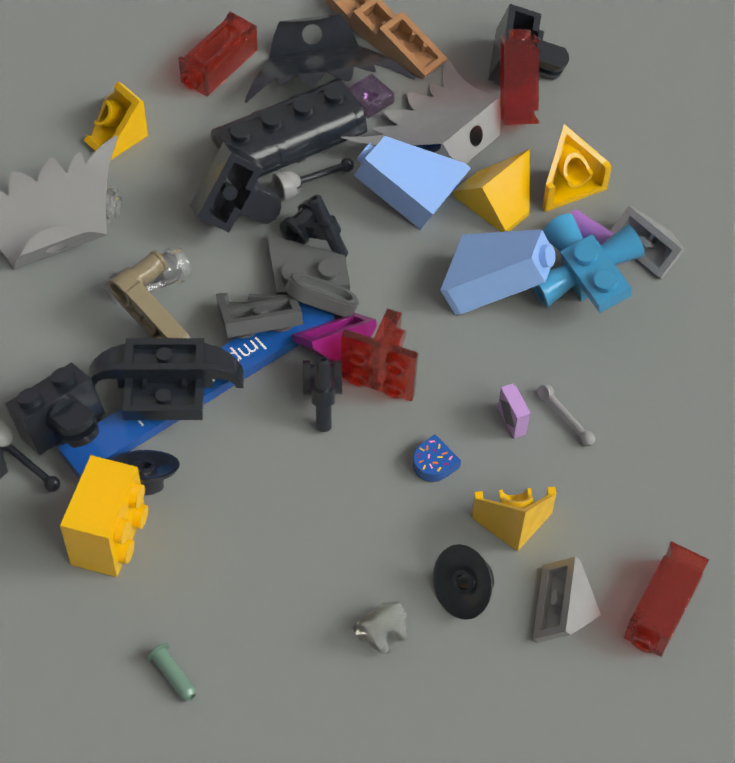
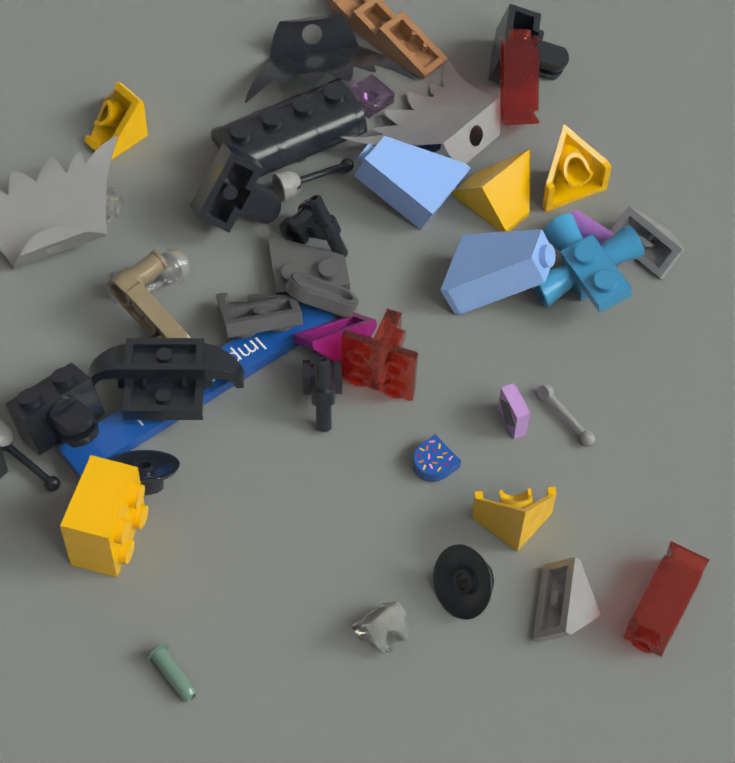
(218, 54): clear red window -> none

